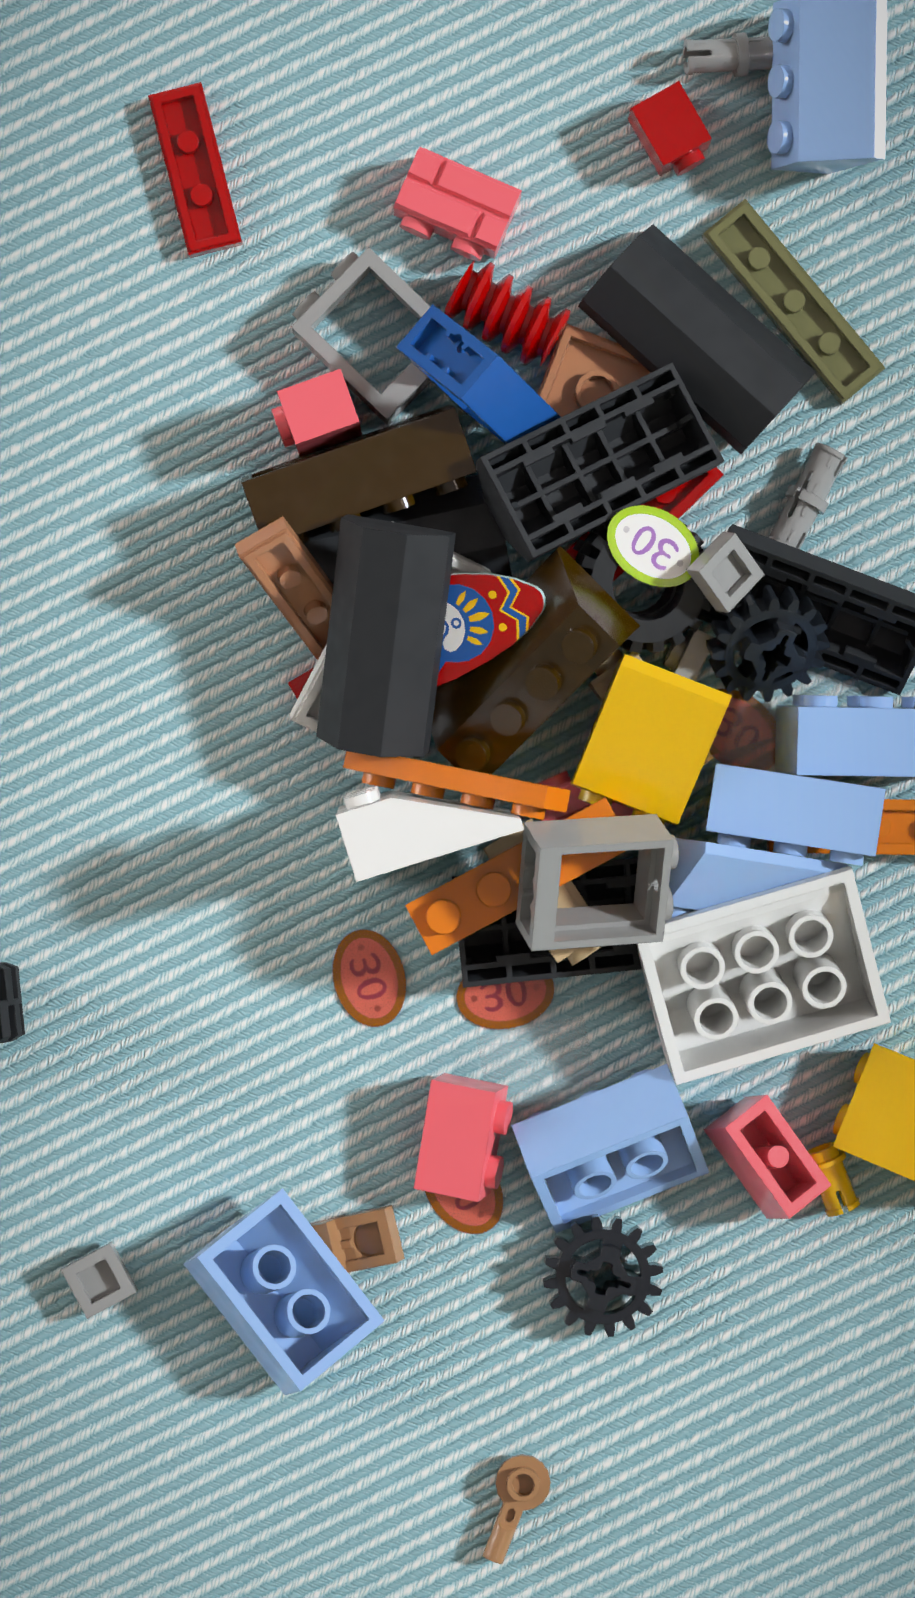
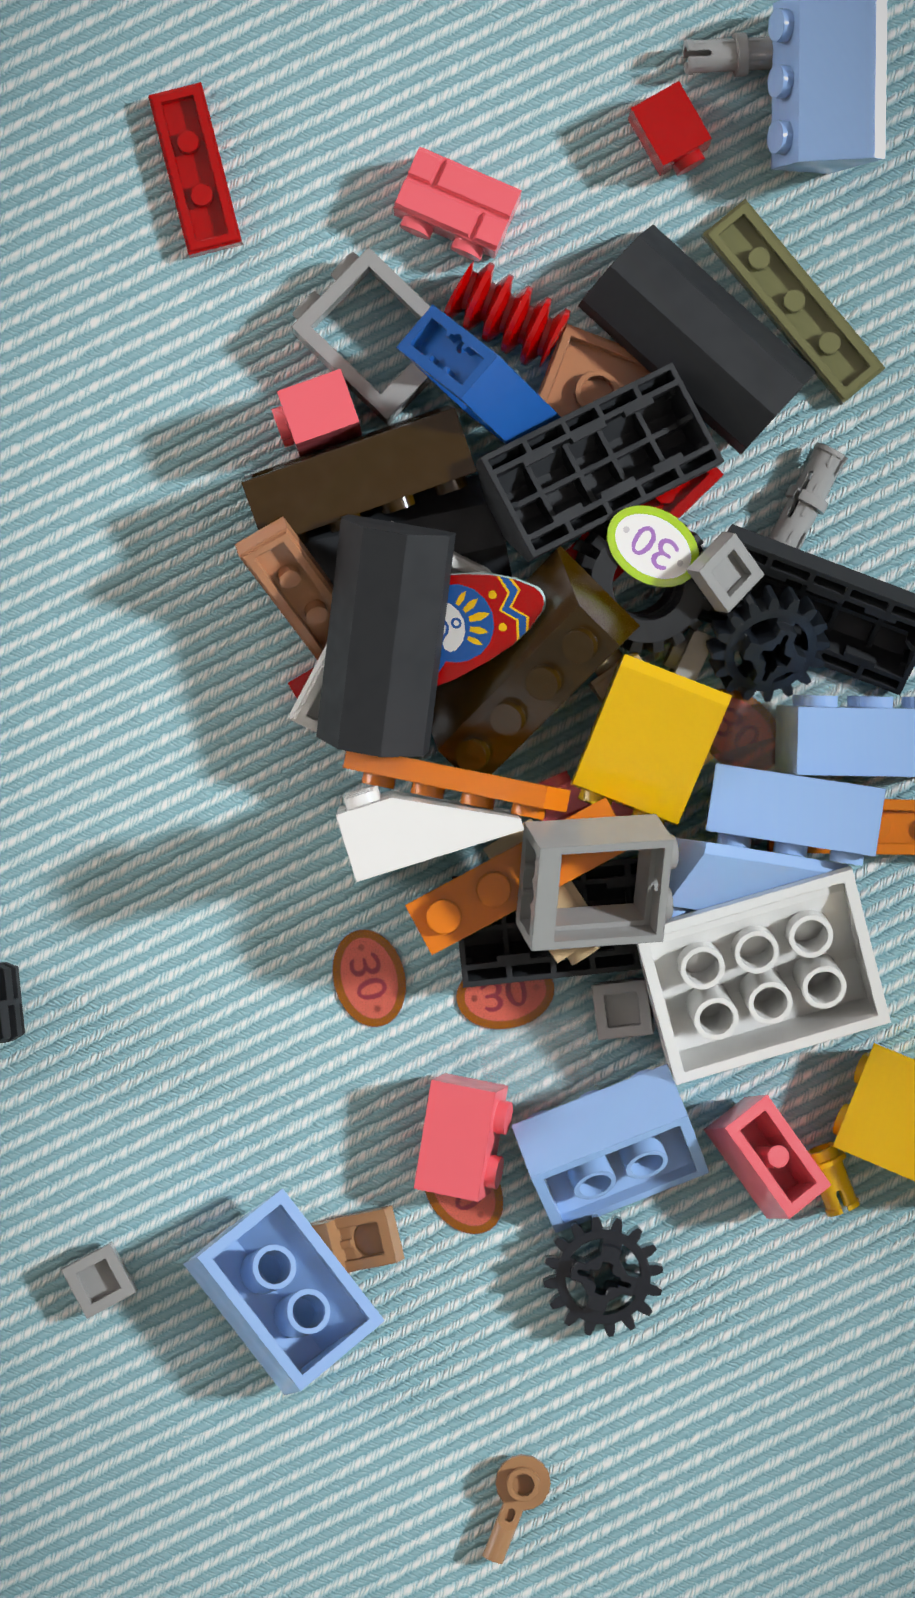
(622, 1009): none -> light grey plate

